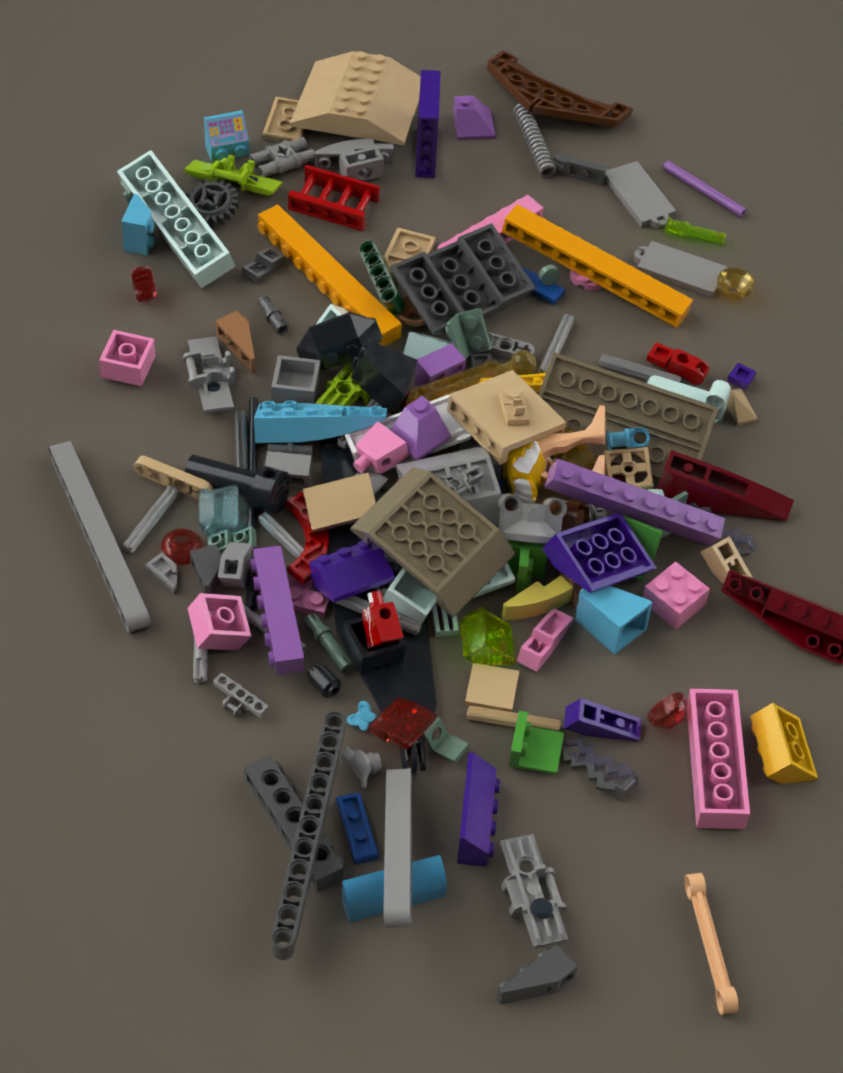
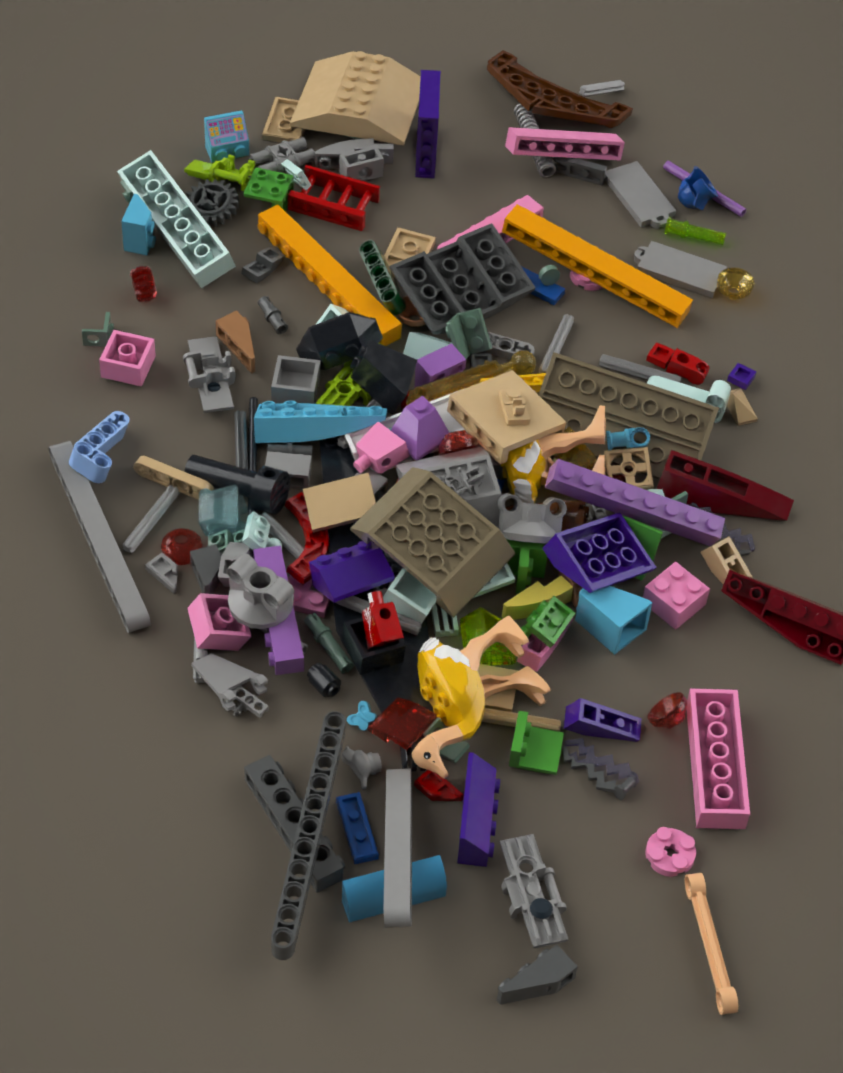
(89, 452): none -> light blue beam
(103, 335): none -> sand green bracket
(225, 675): none -> light grey flag
(257, 533): none -> light aqua plate
(257, 594): none -> light grey piece
(270, 187): none -> bright green bracket
(299, 176): none -> light aqua tile
(437, 788): none -> red tile
(457, 441): none -> clear red piece
(458, 693): none -> animal
(472, 119): medium lavender slope -> none
(548, 621): none -> bright green bracket
(564, 144): none -> bright pink brick
(601, 88): none -> light grey axle
(674, 839): none -> bright pink plate
(696, 190): none -> blue helmet
(782, 745): yellow slope -> none

